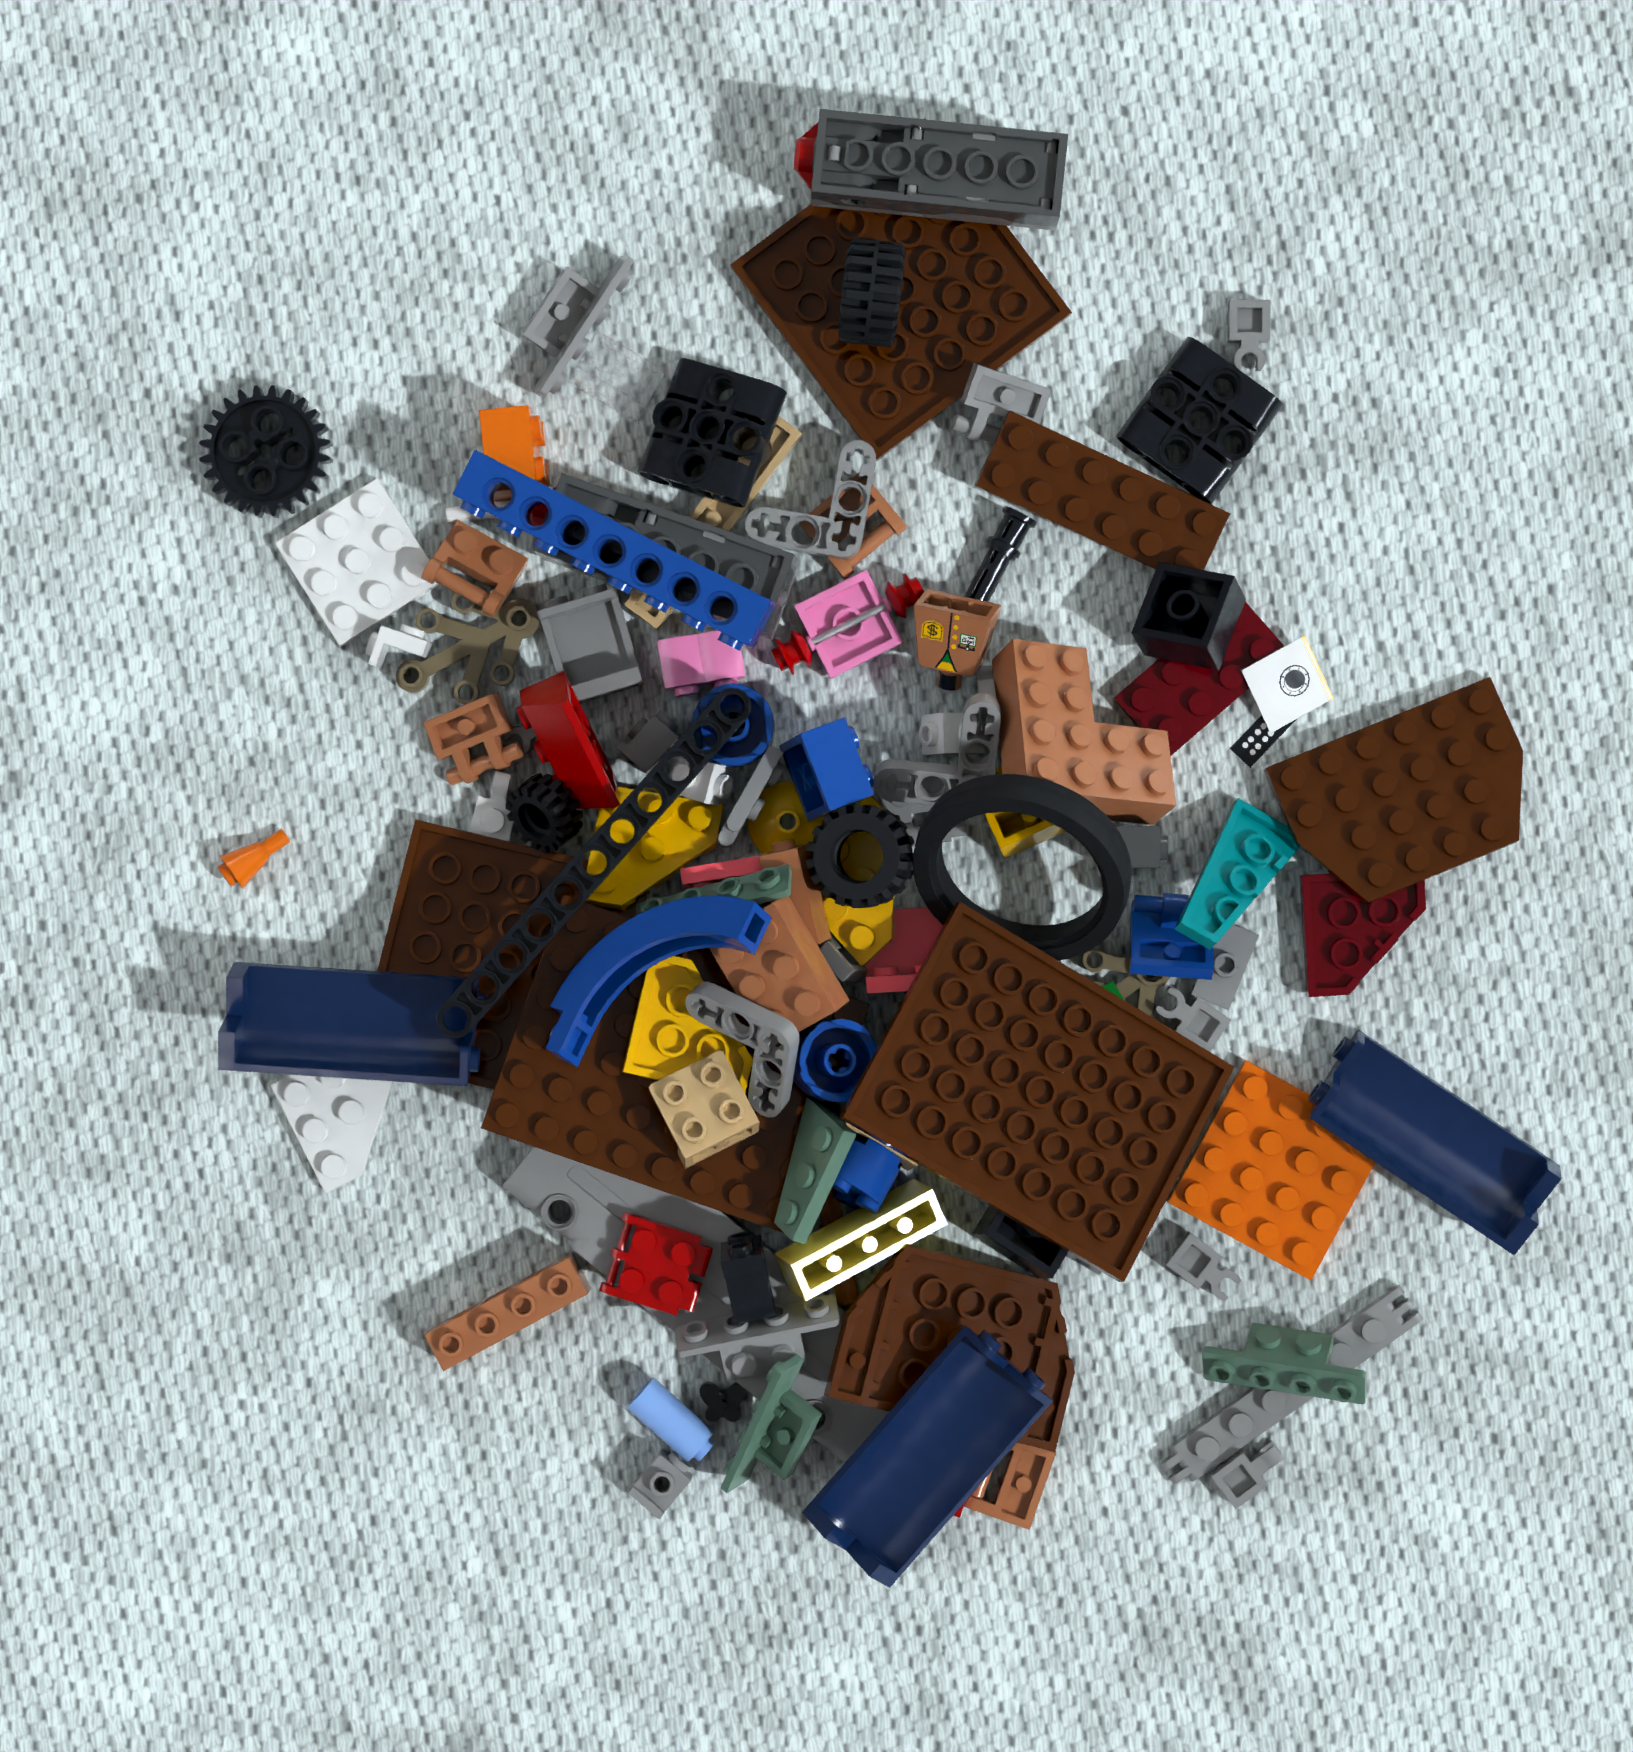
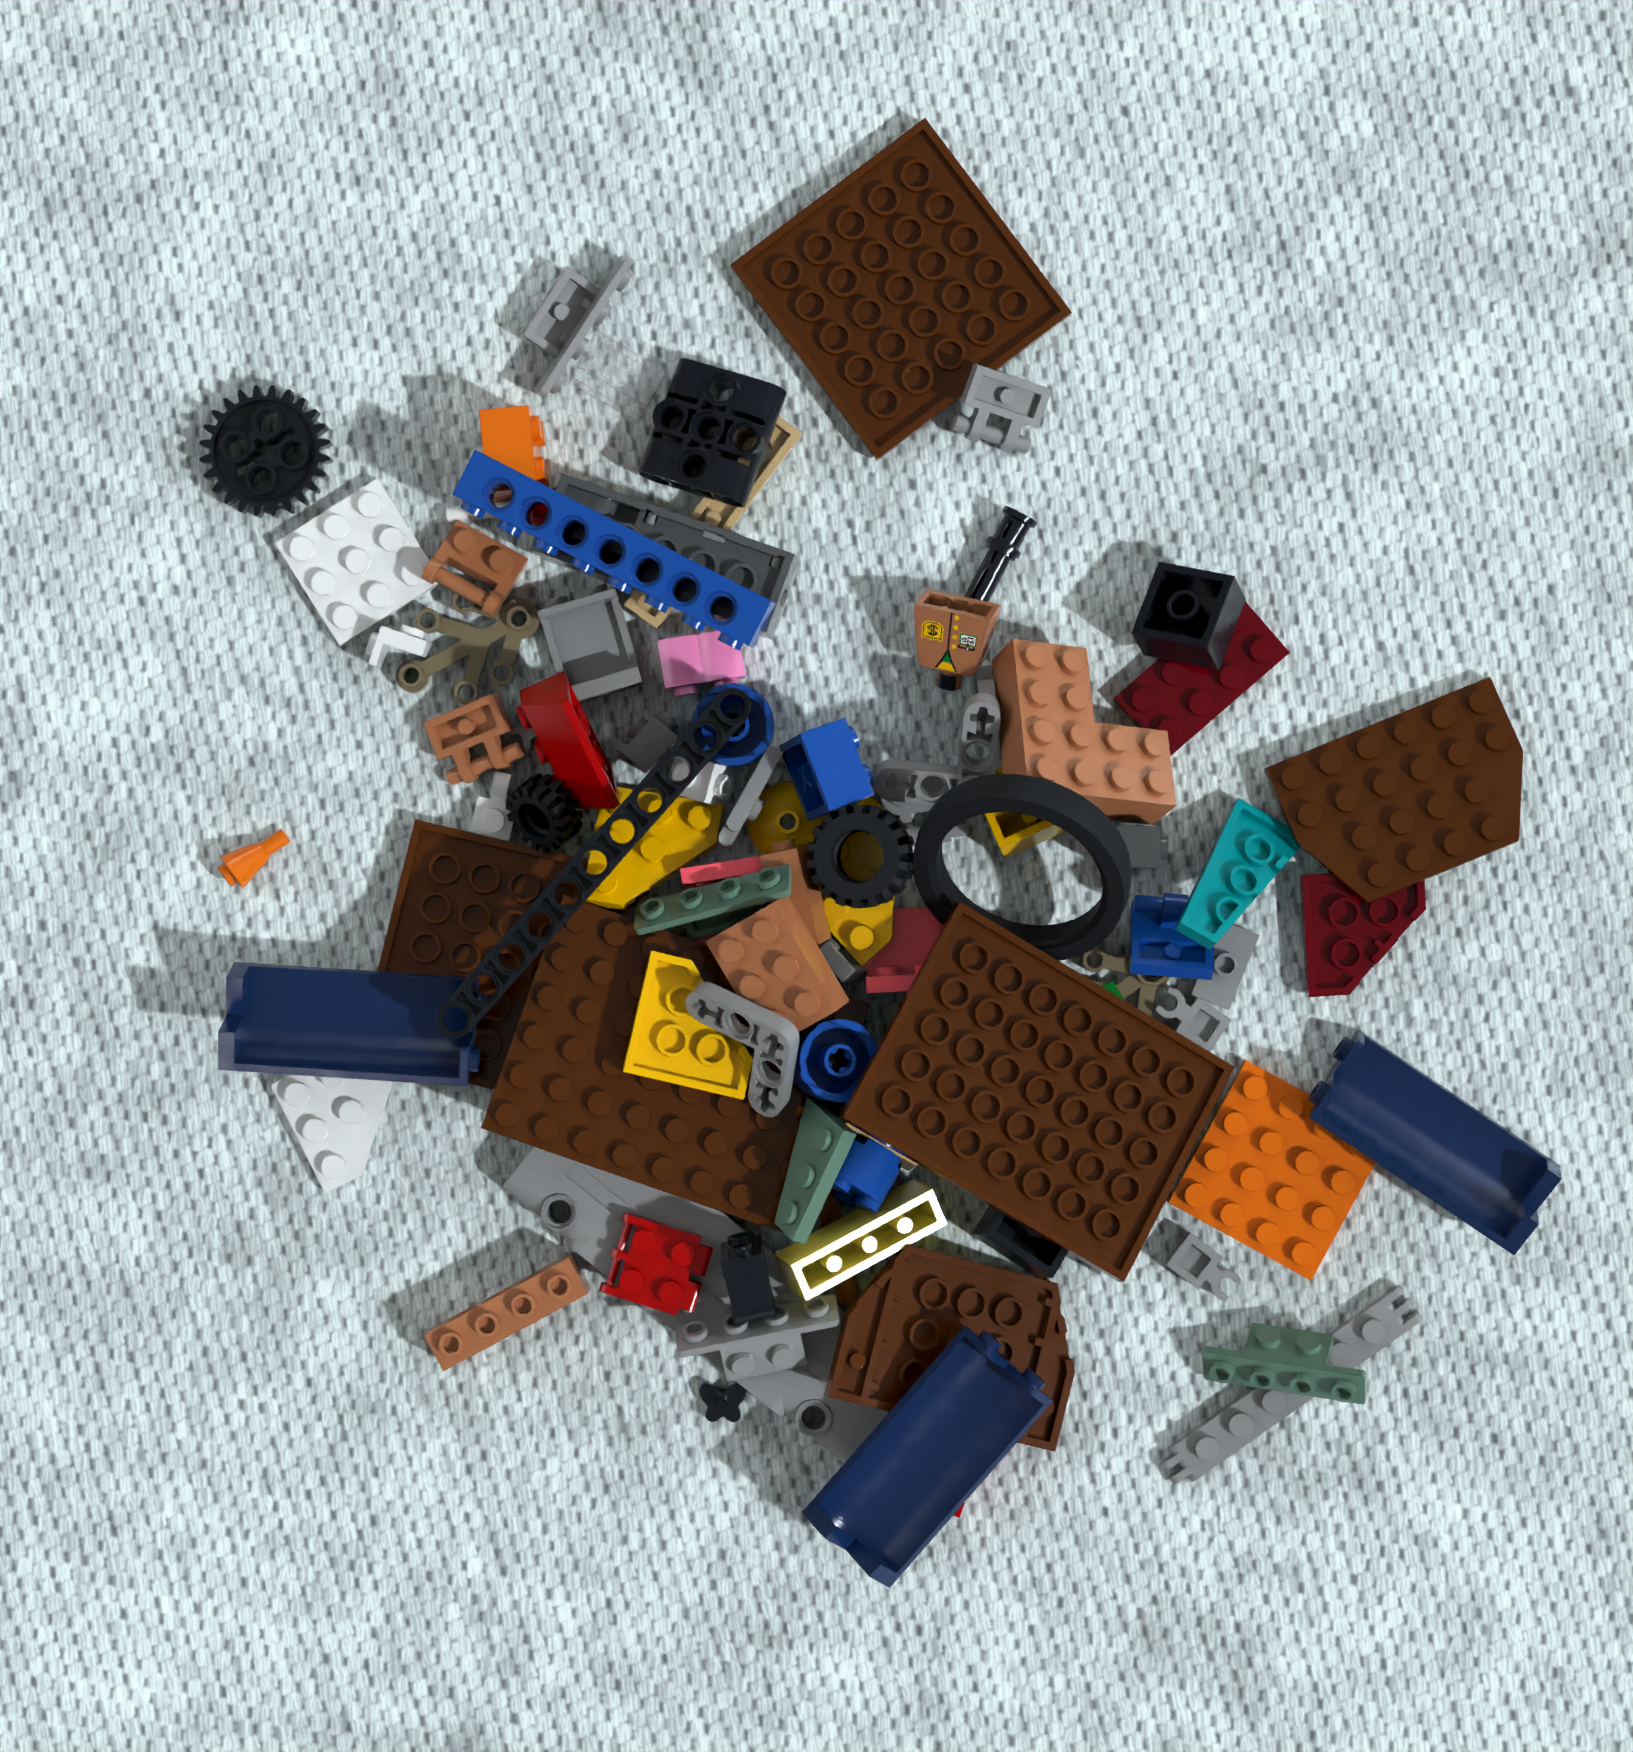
(639, 945): blue arch -> none
(648, 1494): light grey brick -> none
(672, 1421): light blue brick -> none
(704, 1108): tan bracket -> none
(777, 1430): sand green bracket -> none
(824, 526): light grey beam -> none
(848, 624): bright pink plate -> none
(851, 500): nougat plate -> none
(871, 292): black tyre -> none
(933, 169): dark grey piece -> none
(942, 733): white bracket -> none
(1019, 1488): nougat plate -> none
(1099, 496): reddish brown plate -> none
(1192, 379): black connector -> none
(1242, 1477): light grey plate -> none
(1248, 326): light grey plate -> none
(1256, 741): black sticker -> none
(1287, 684): white sticker -> none

